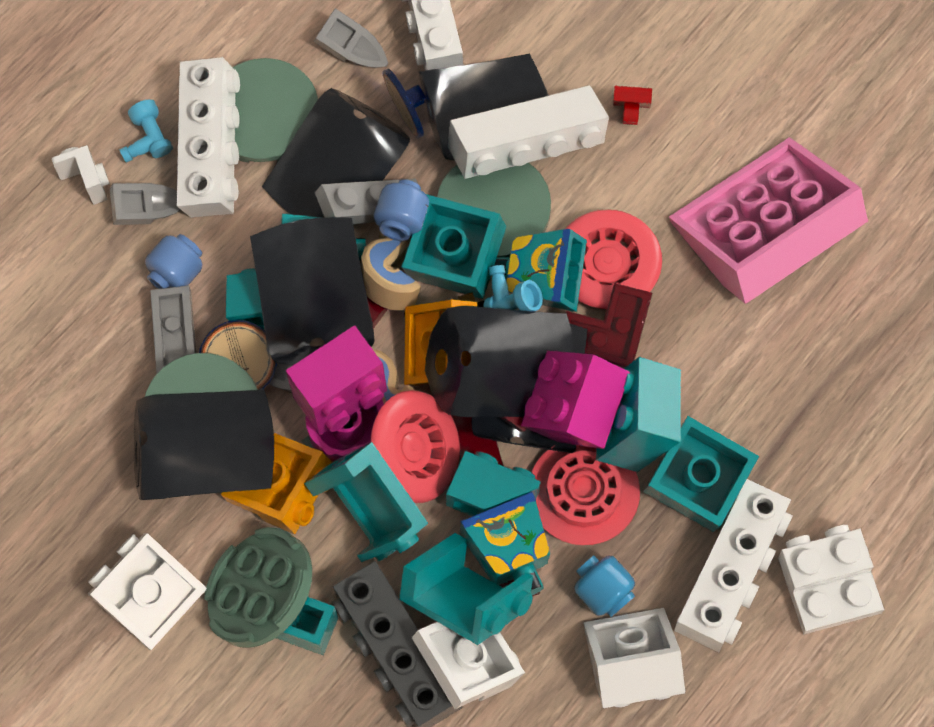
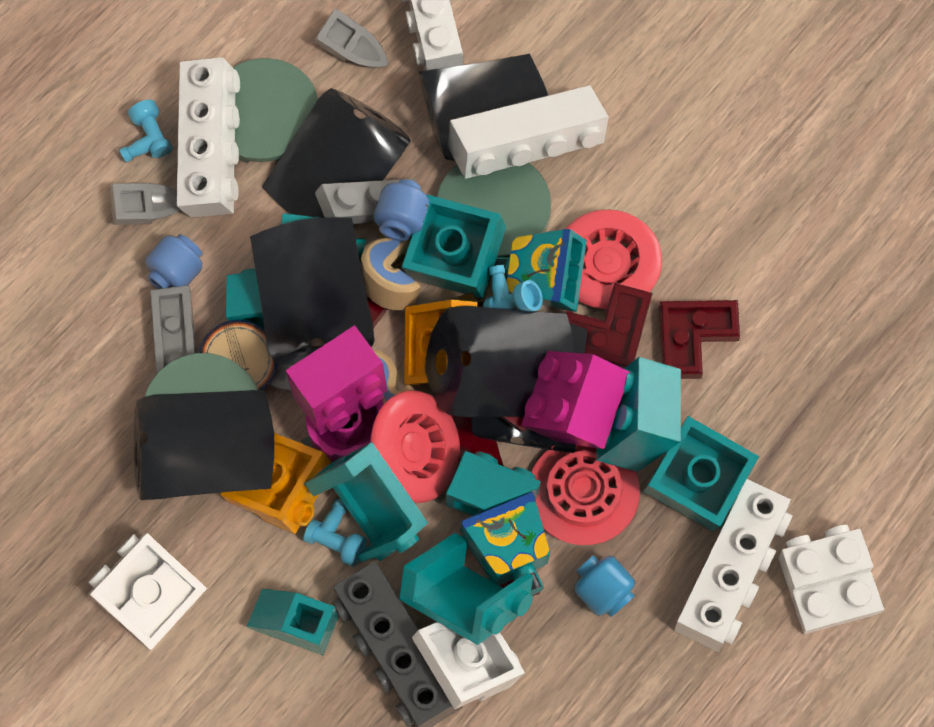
(80, 161): white bracket -> none
(258, 587): sand green tile -> none
(325, 535): none -> medium azure piece
(406, 102): piece -> none
(632, 99): red tile -> none
(634, 658): white slope -> none
(690, 323): none -> dark red tile
(770, 218): bright pink slope -> none

